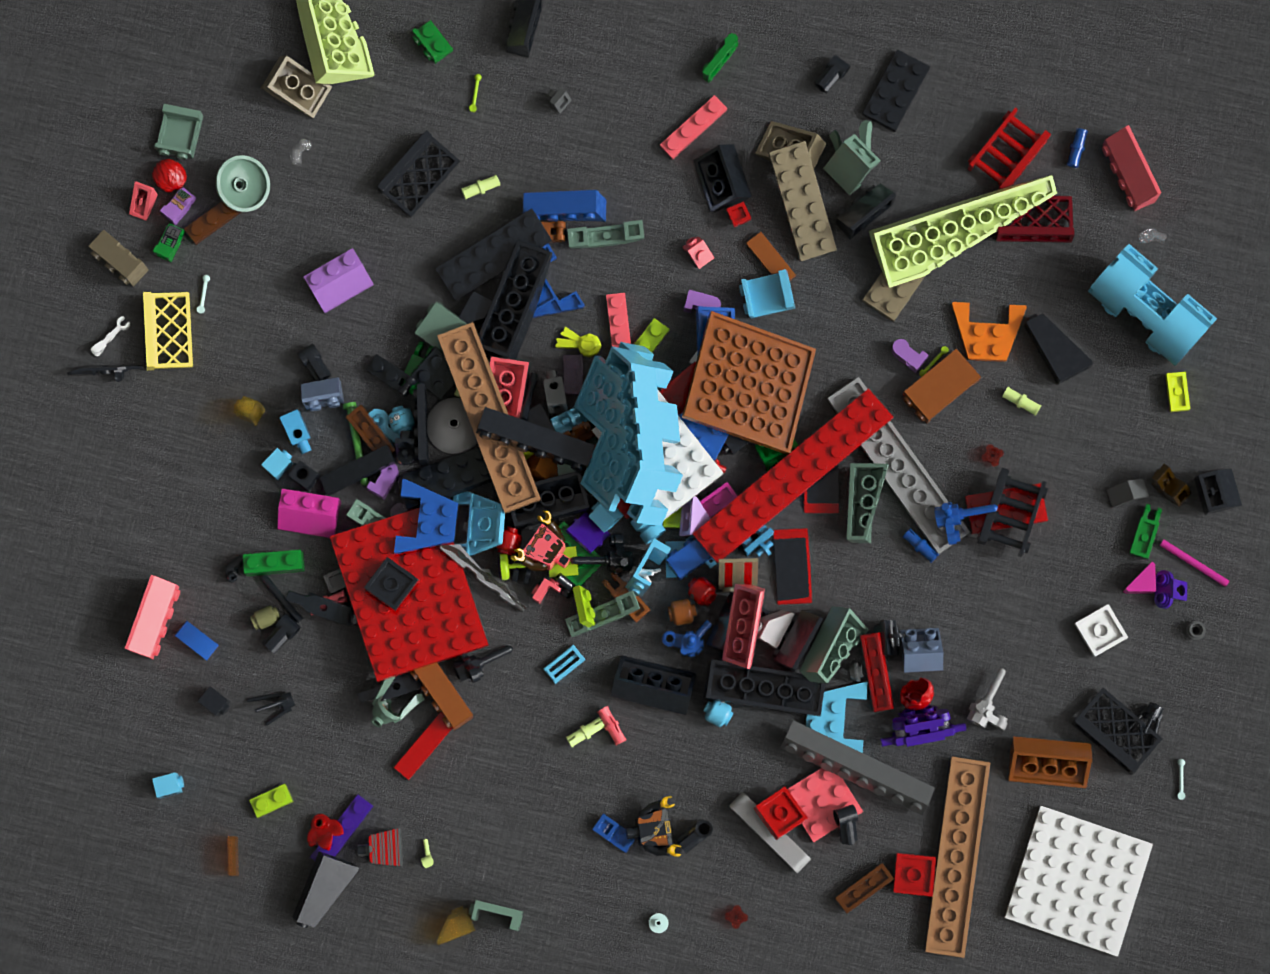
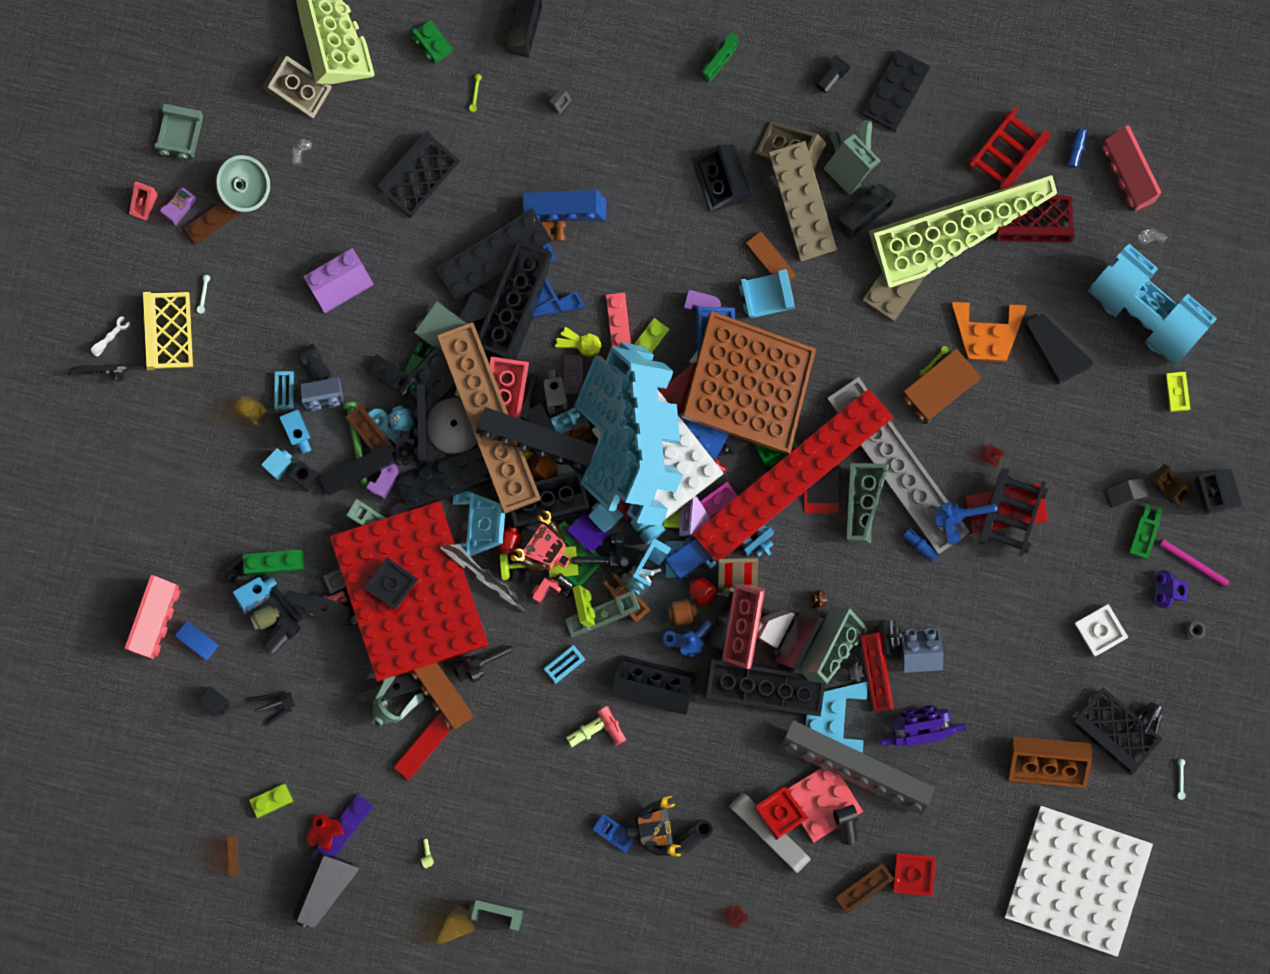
(118, 258): dark tan wedge -> none
(168, 785): medium azure brick -> none
(169, 175): red hair -> none
(169, 242): green leg -> none
(247, 599): none -> dark azure torso
(291, 390): none -> medium azure tile
(308, 513): dark pink slope -> none
(384, 848): torso -> none
(435, 519): blue wing -> none
(480, 187): yellowish green pin -> none
(606, 235): sand green slope -> none
(653, 923): light aqua tile -> none
(693, 127): coral plate -> none
(698, 251): coral bracket -> none
(718, 713): medium azure head -> none
(738, 214): red tile -> none
(792, 566): black sticker -> none
(818, 599): none -> reddish brown plate
(907, 355): medium lavender leg -> none
(917, 694): red hair -> none
(957, 857): medium nougat plate -> none
(982, 710): light grey piece -> none
(1021, 401): yellowish green pin -> none
(1144, 583): dark pink slope -> none

